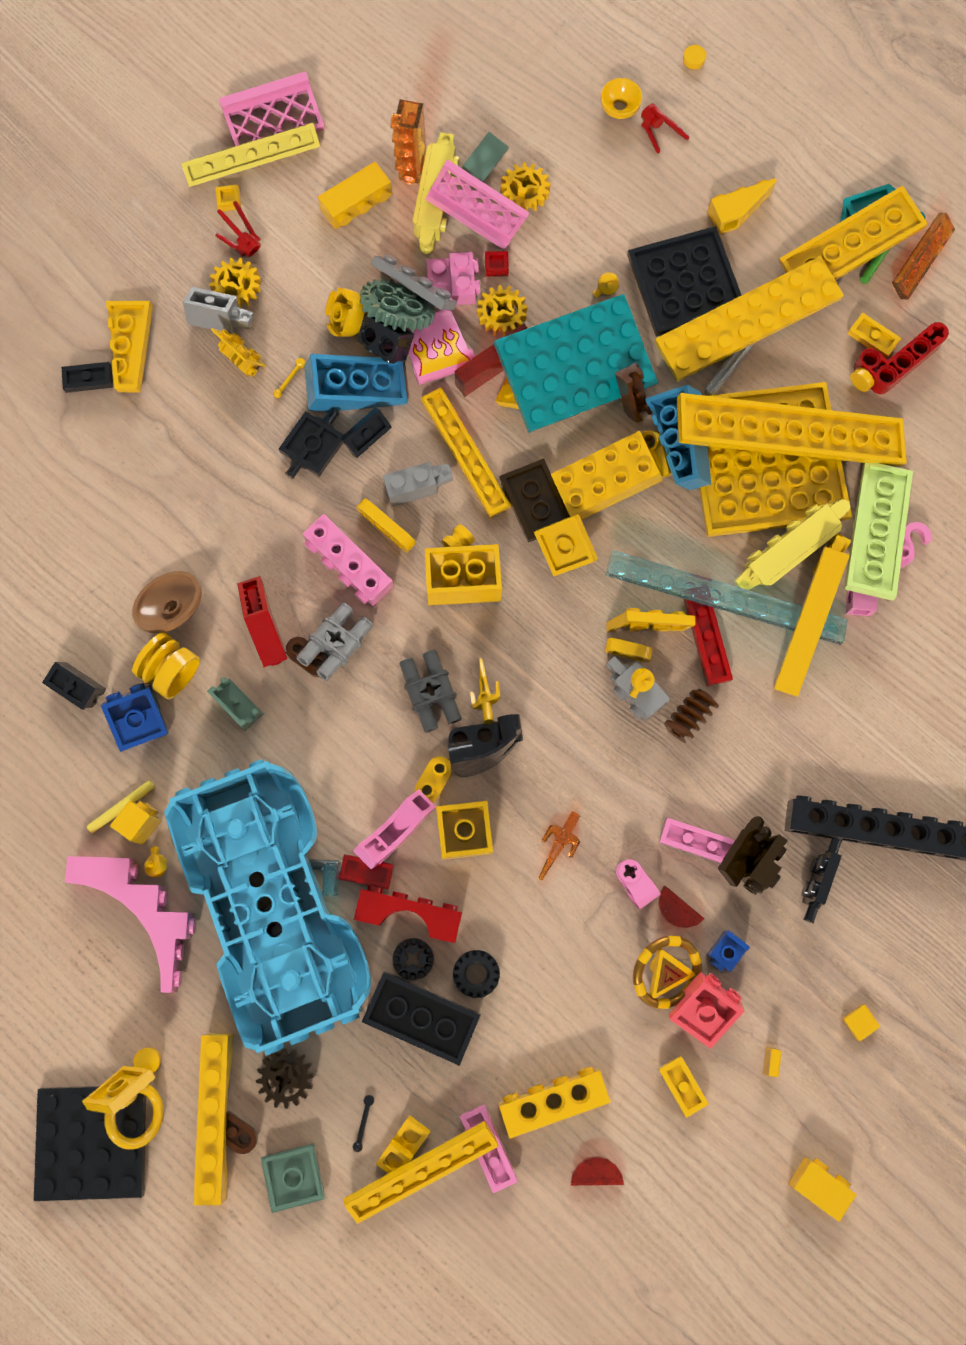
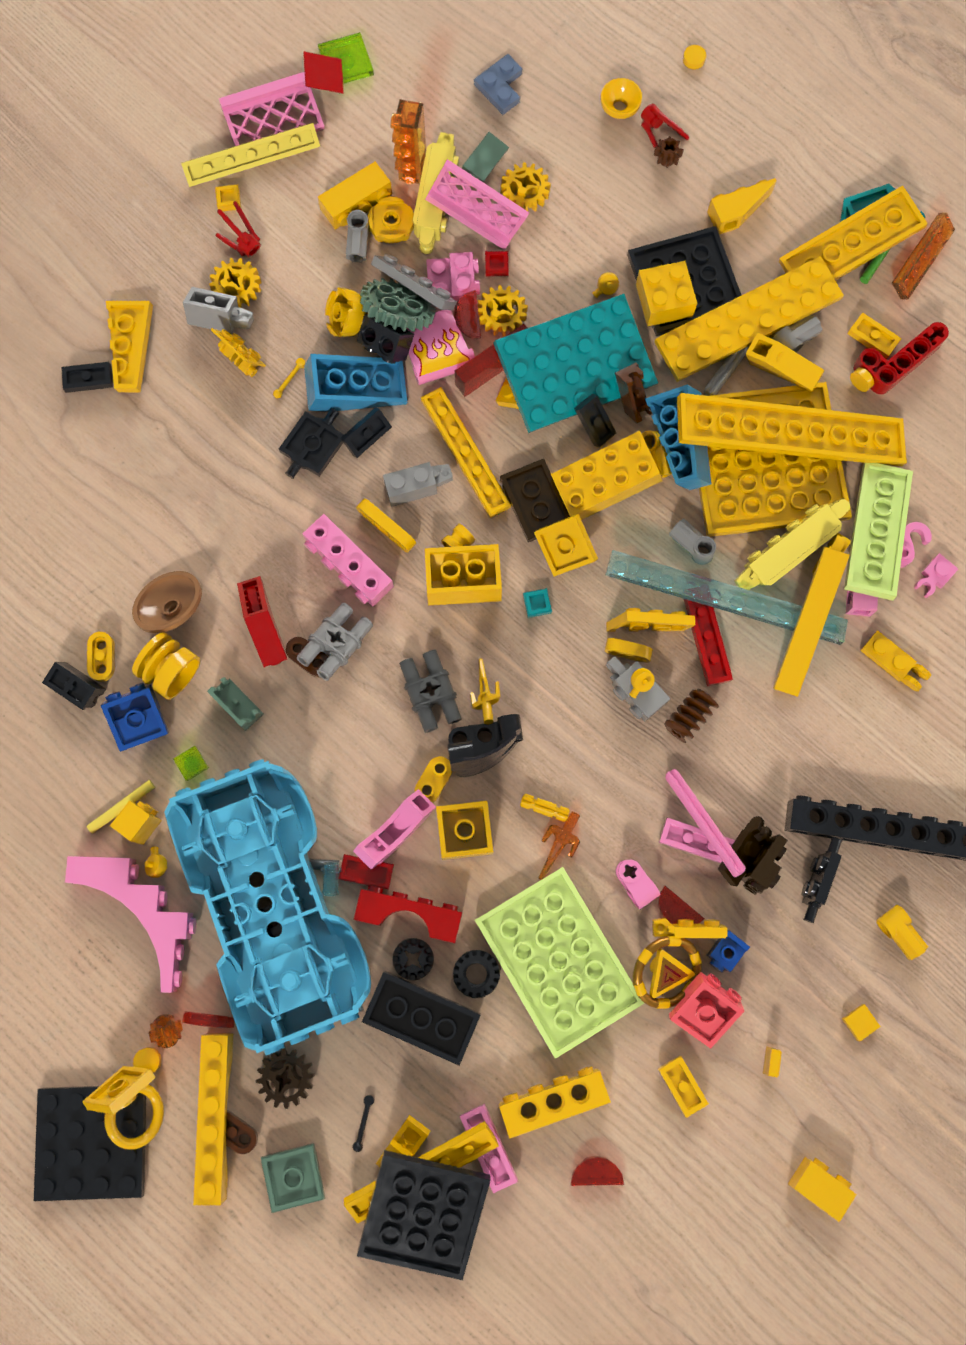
(100, 657): none -> yellow plate
(165, 1031): none -> clear orange gear
(191, 763): none -> clear neon green plate
(208, 1020): none -> clear red tile
(323, 72): none -> red sticker
(353, 55): none -> clear neon green tile
(357, 236): none -> light grey piece
(394, 232): none -> yellow plate
(423, 1215): none -> black plate
(467, 315): none -> clear red tile
(495, 83): none -> sand blue plate
(537, 603): none -> teal tile
(544, 807): none -> yellow axle
(559, 962): none -> yellowish green plate
(595, 420): none -> black plate
(666, 293): none -> yellow brick
(668, 152): none -> reddish brown gear
(687, 929): none -> yellow hinge
(691, 540): none -> light grey piece
(705, 823): none -> bright pink axle
(783, 362): none -> yellow slope
(800, 333): none -> light grey piece
(894, 660): none -> yellow hinge
(897, 926): none -> yellow piece
(936, 574): none -> bright pink plate

